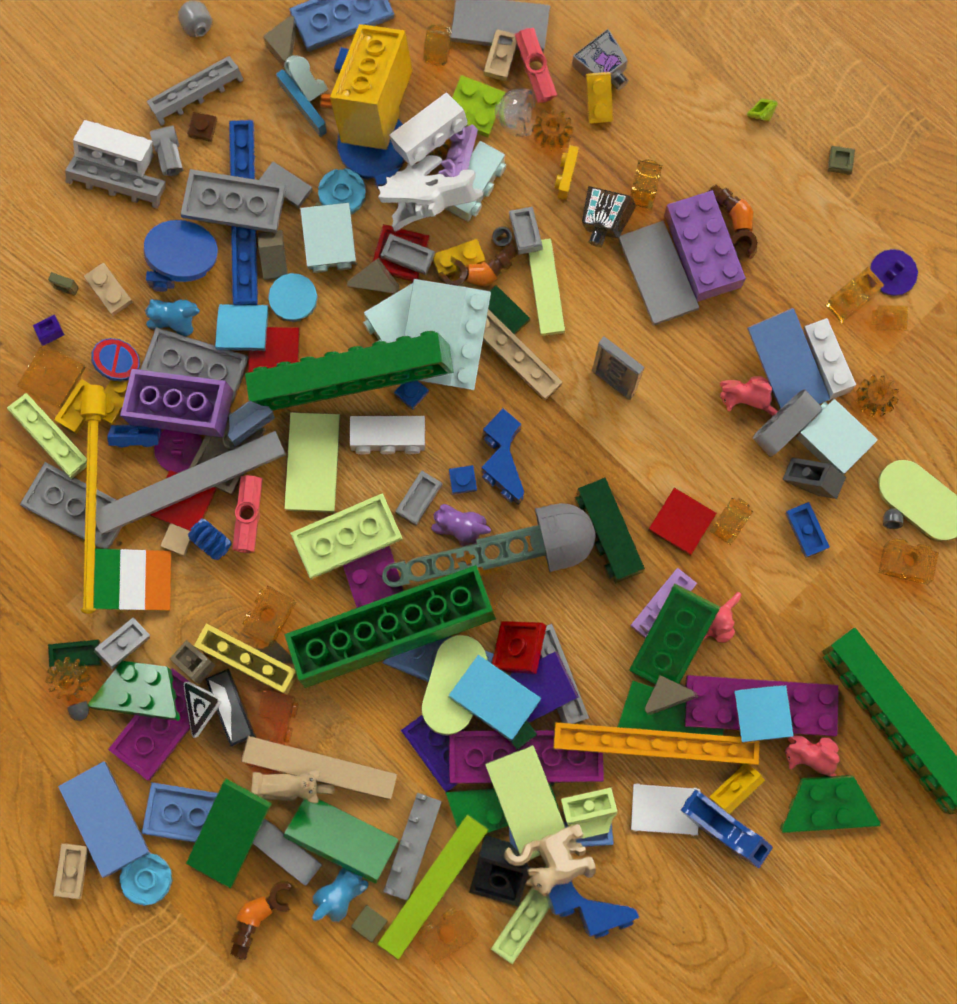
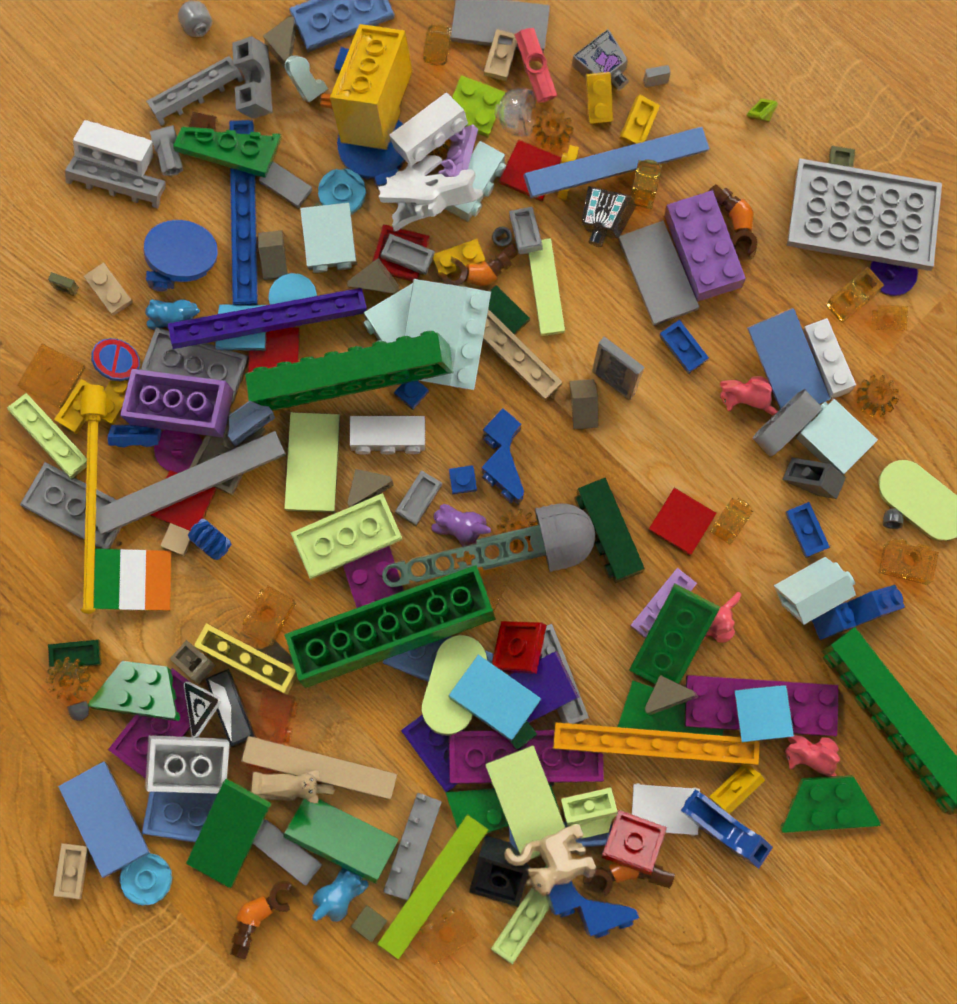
(48, 330): dark purple tile -> none
(122, 643): light grey hinge -> none
(186, 764): none -> white brick
(233, 201): light grey plate -> none
(242, 152): none -> green wing
(248, 498): coral piece -> none
(253, 60): none -> light grey arch
(267, 318): none -> dark purple plate
(301, 103): dark azure tile -> none
(367, 485): none -> dark tan slope
(516, 520): none -> clear yellow gear
(523, 160): none -> red tile
(584, 404): none -> dark tan slope
(615, 162): none -> medium blue tile
(621, 873): none -> reddish brown piece
(634, 842): none -> tile
(639, 120): none -> yellow plate
(657, 76): none -> light grey tile
(683, 346): none -> blue plate
(815, 590): none -> light aqua brick
(859, 611): none -> blue arch
(865, 214): none -> light grey plate

